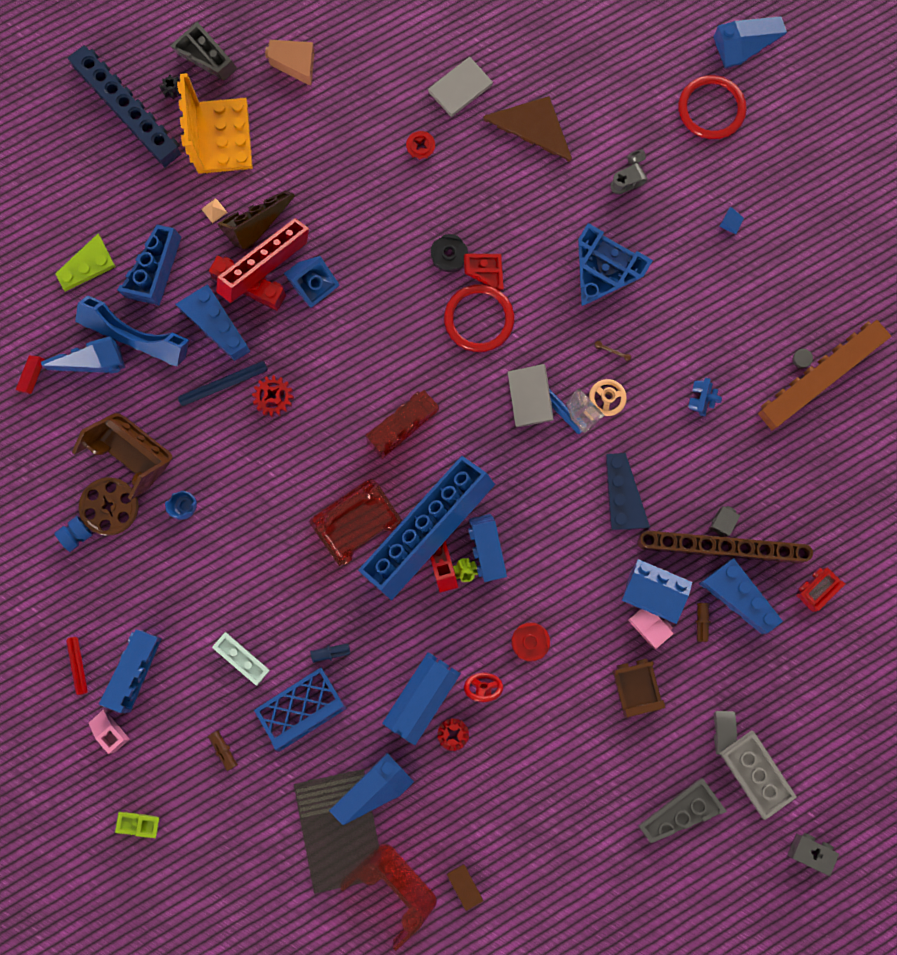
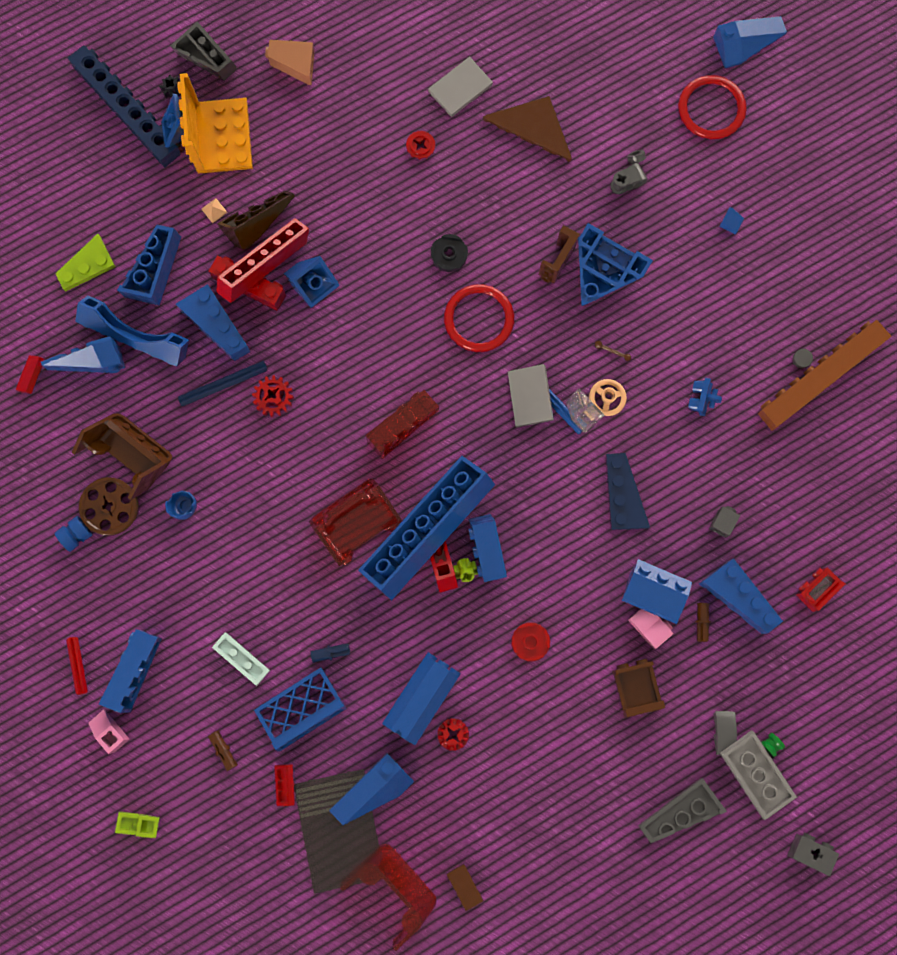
(171, 123): none -> blue slope
(284, 785): none -> red plate
(483, 689): red piece -> none
(485, 268): red wing -> none
(567, 240): none -> reddish brown panel
(733, 543): reddish brown beam -> none
(773, 745): none -> green wheel

